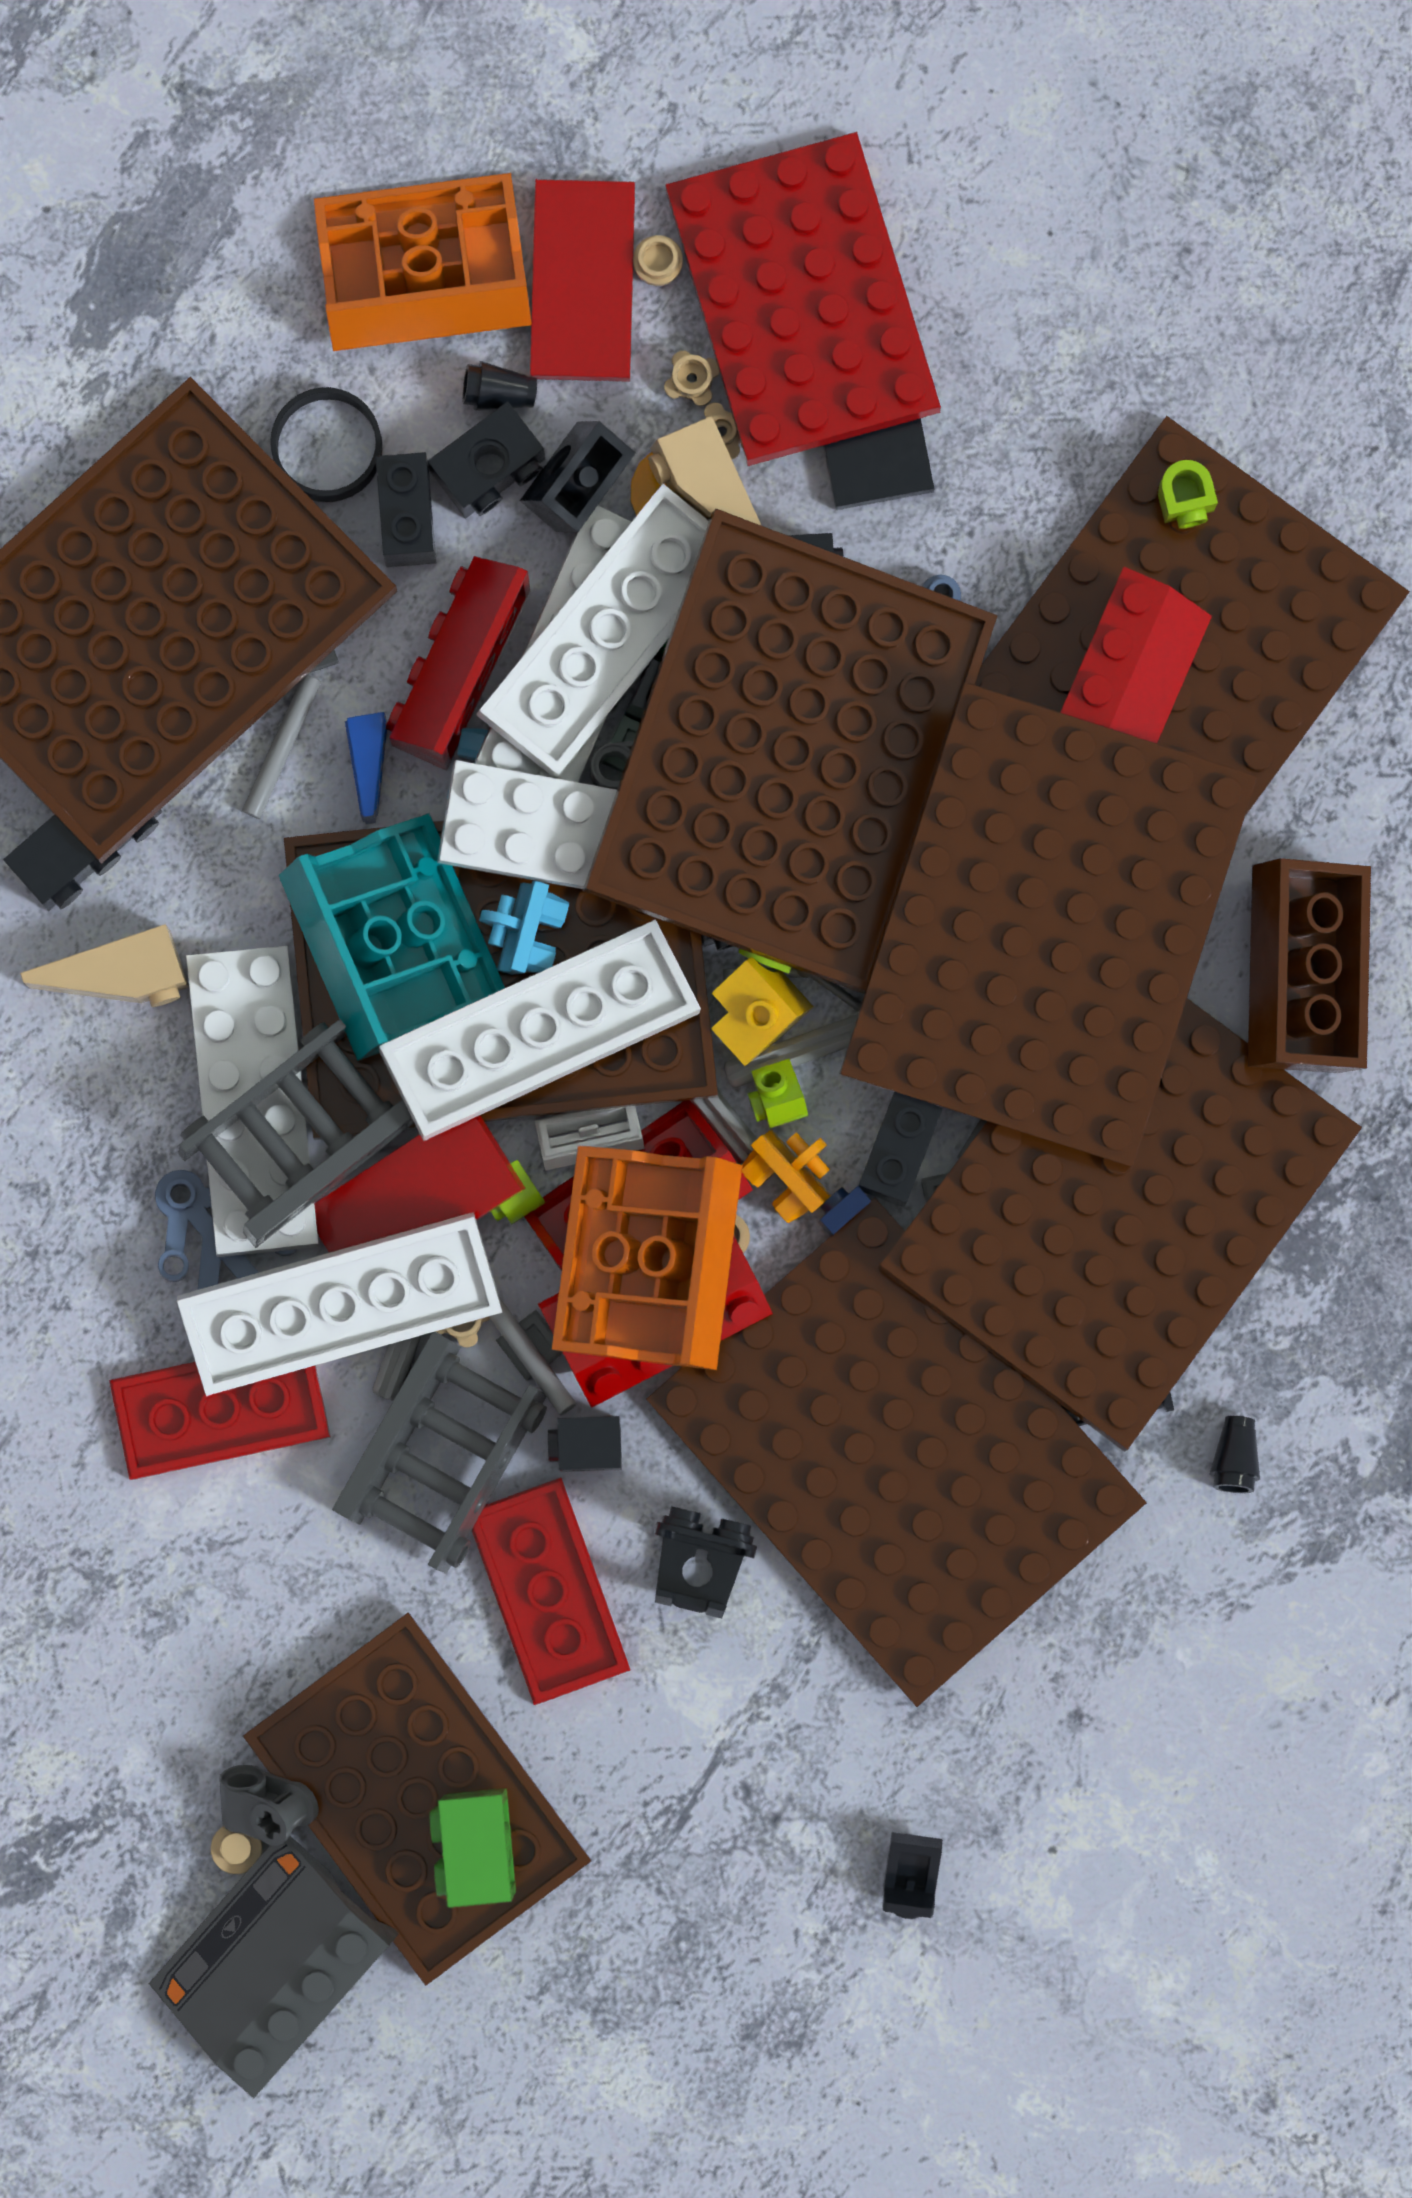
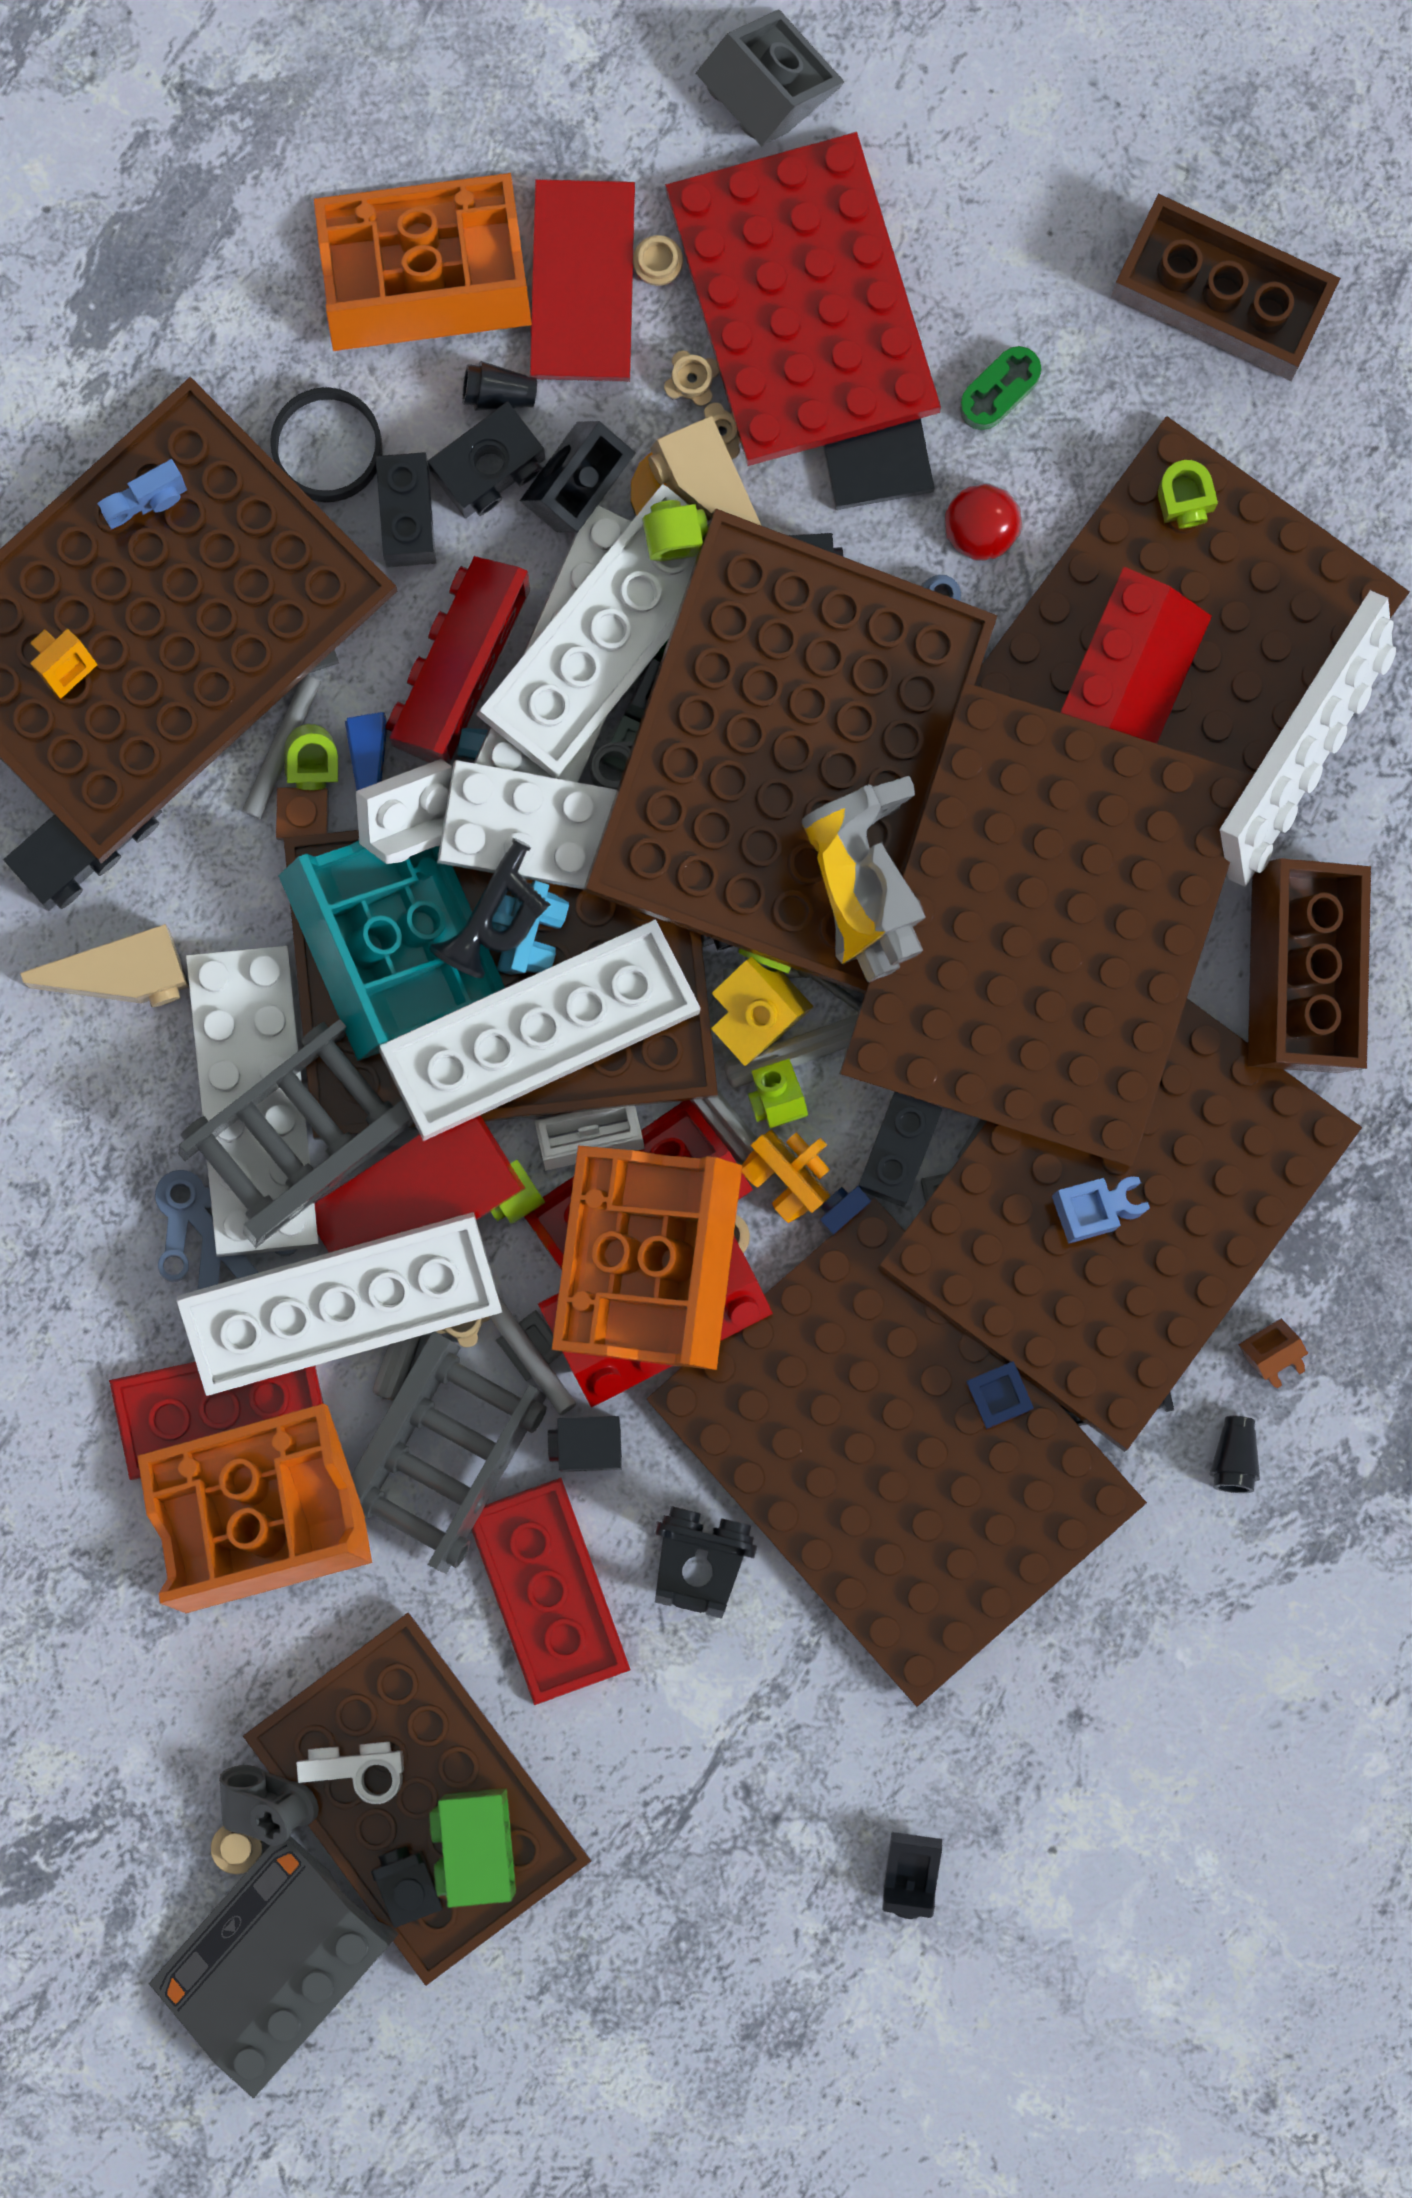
(61, 661): none -> light orange tile
(151, 491): none -> medium blue plate
(253, 1509): none -> orange piece
(301, 812): none -> dark orange plate
(310, 757): none -> lime plate
(328, 1765): none -> white plate
(404, 812): none -> white bracket
(406, 1886): none -> black bracket
(464, 948): none -> black piece
(674, 530): none -> lime plate
(768, 76): none -> dark grey slope
(866, 891): none -> light grey hips
(983, 522): none -> red hair
(999, 1395): none -> dark blue plate
(1008, 396): none -> green beam
(1093, 1209): none -> medium blue plate
(1225, 287): none -> reddish brown brick
(1274, 1350): none -> dark orange tile
(1307, 739): none -> white plate

